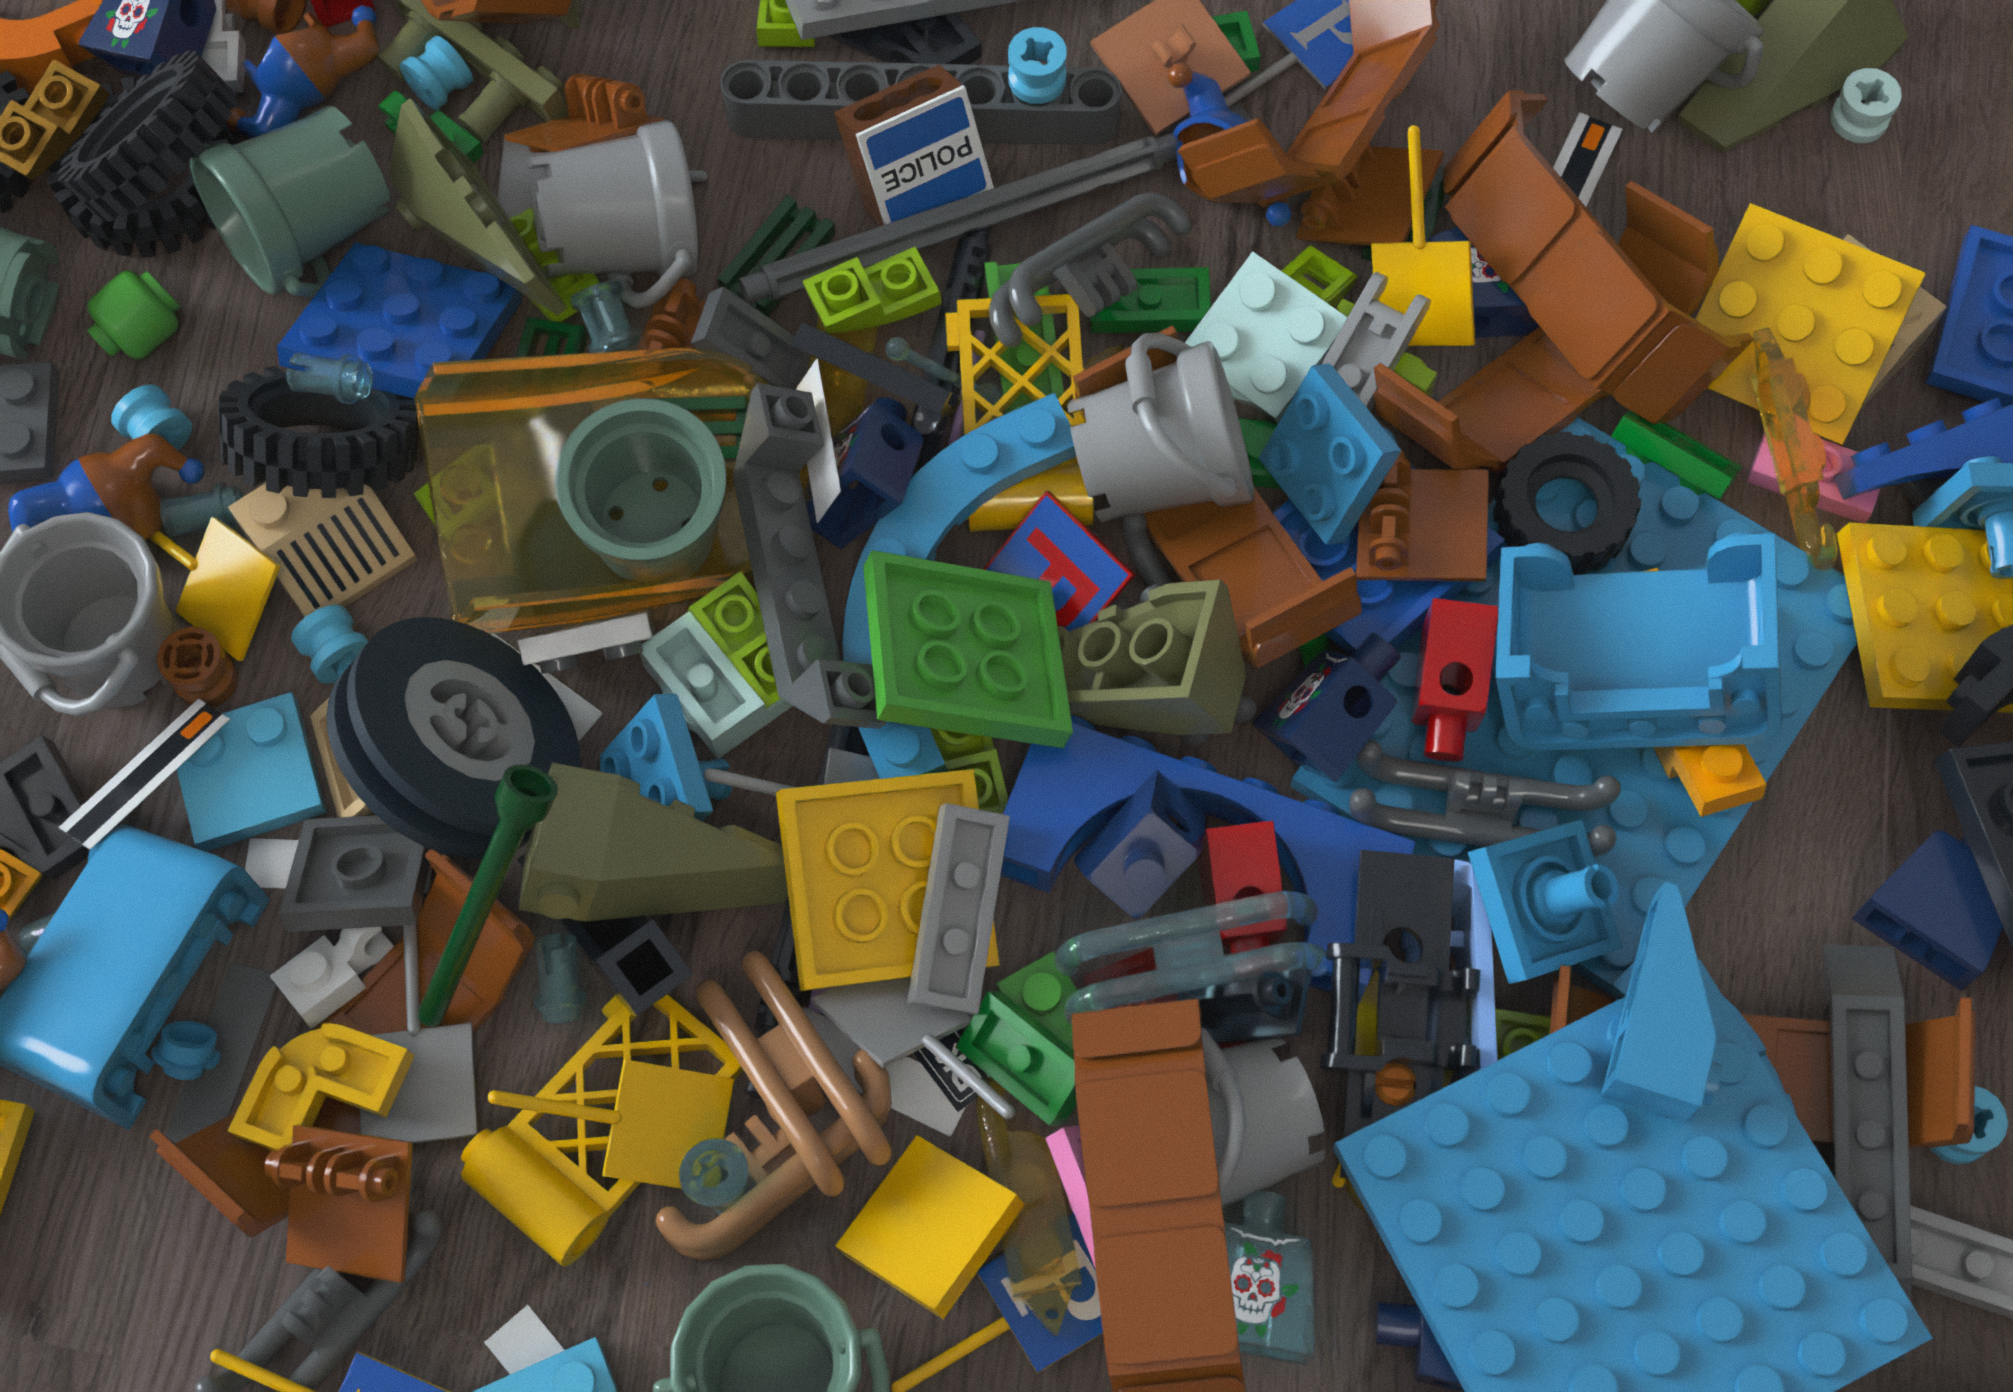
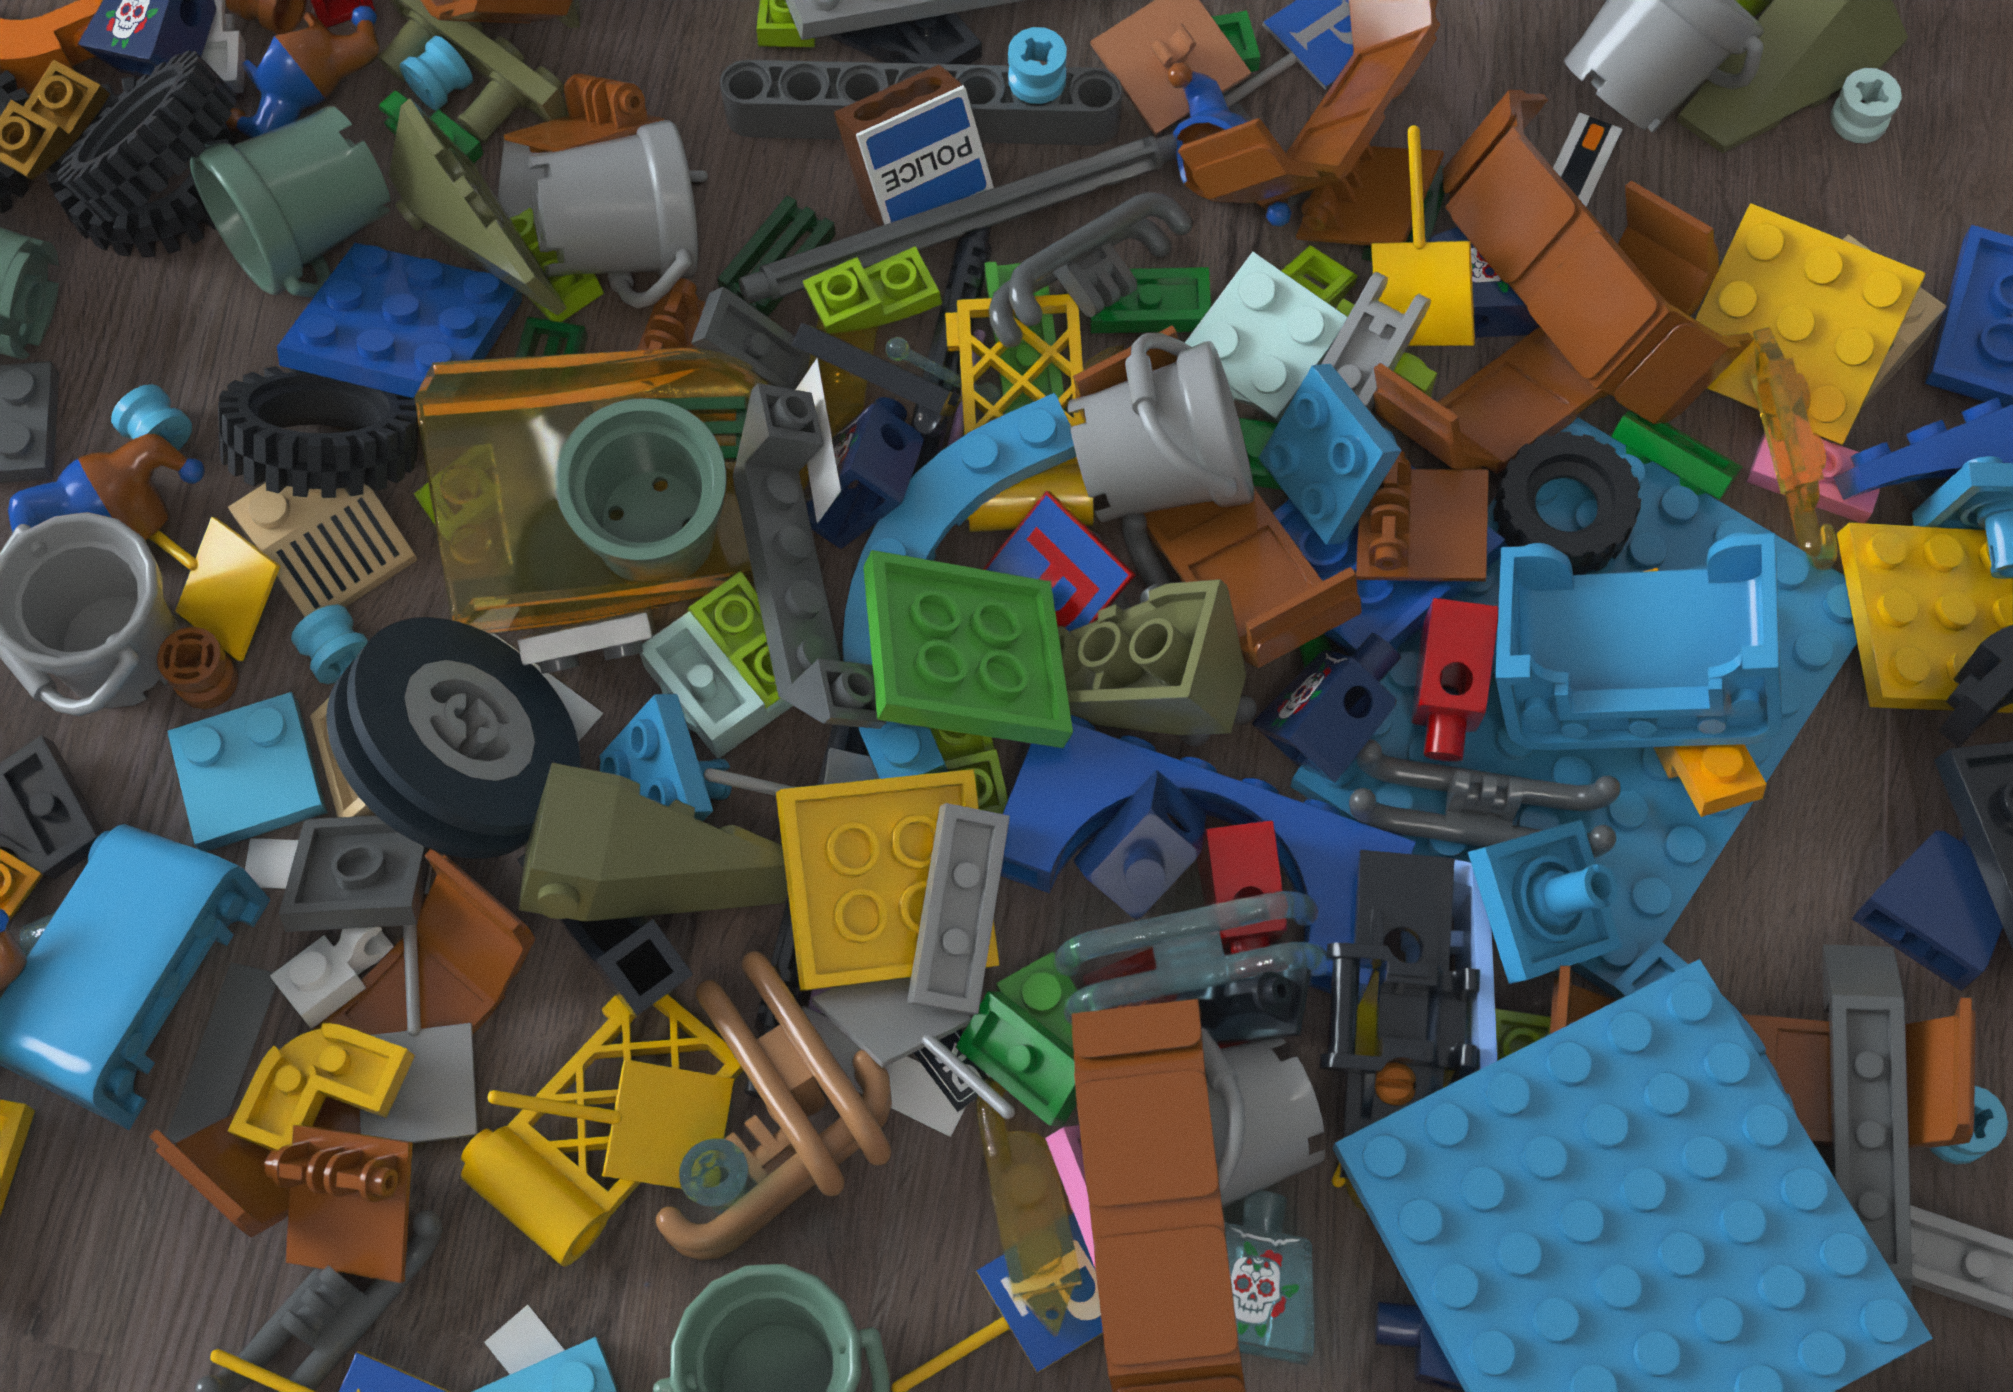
(132, 315): bright green head -> none
(144, 774): sticker -> none
(186, 1050): dark azure plate -> none
(195, 511): clear light blue pin -> none
(343, 377): clear light blue pin -> none
(521, 802): dark green piece -> none
(558, 979): clear light blue pin -> none
(605, 317): clear light blue bush -> none
(930, 1226): yellow tile -> none
(1666, 1022): dark azure slope -> none

